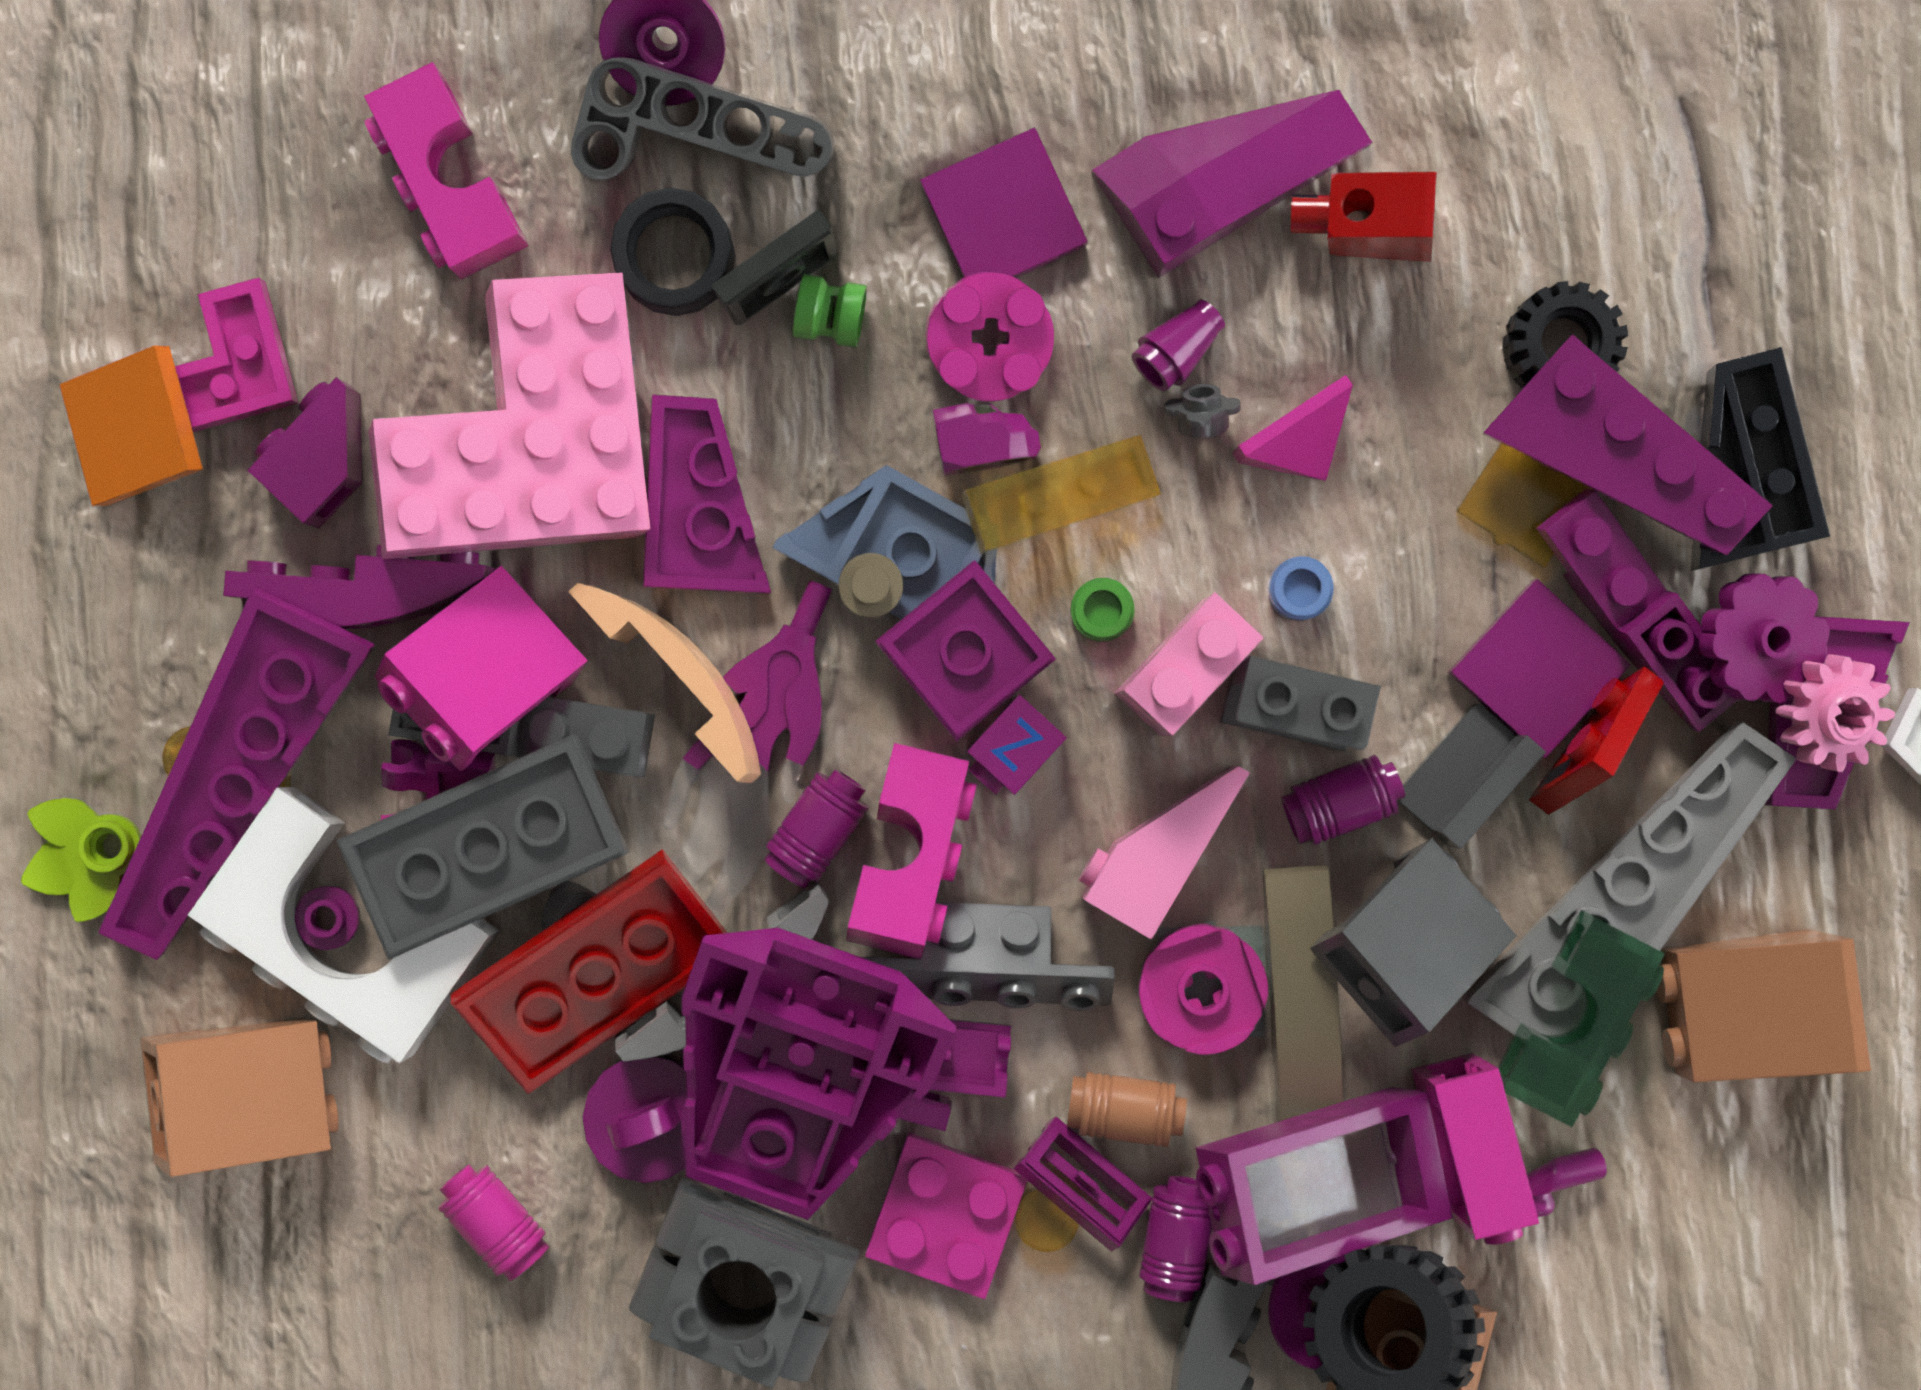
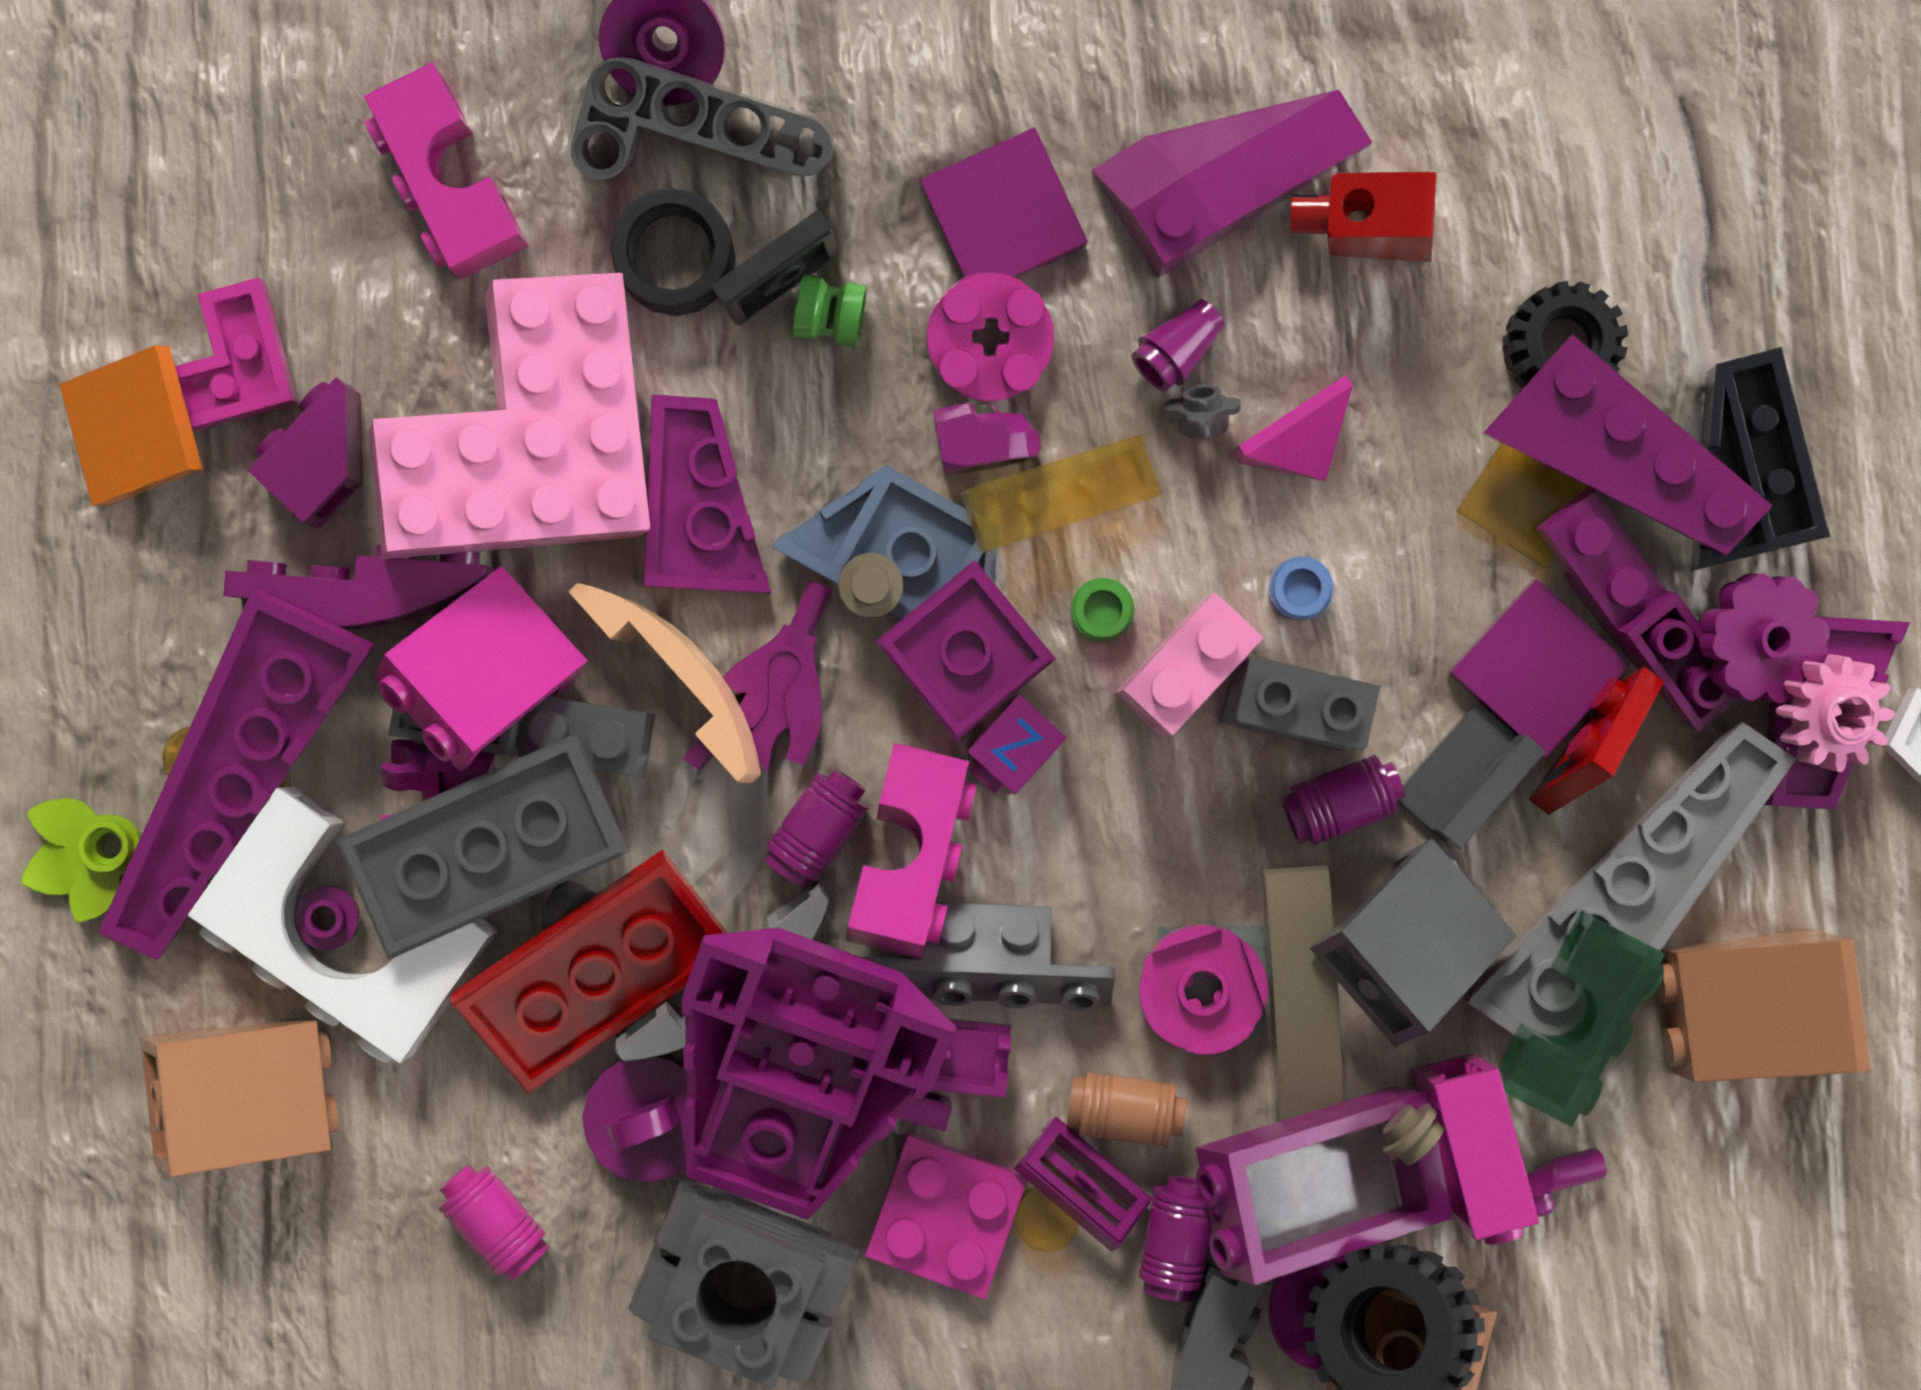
(1153, 861): bright pink slope -> none
(1412, 1133): none -> dark tan plate

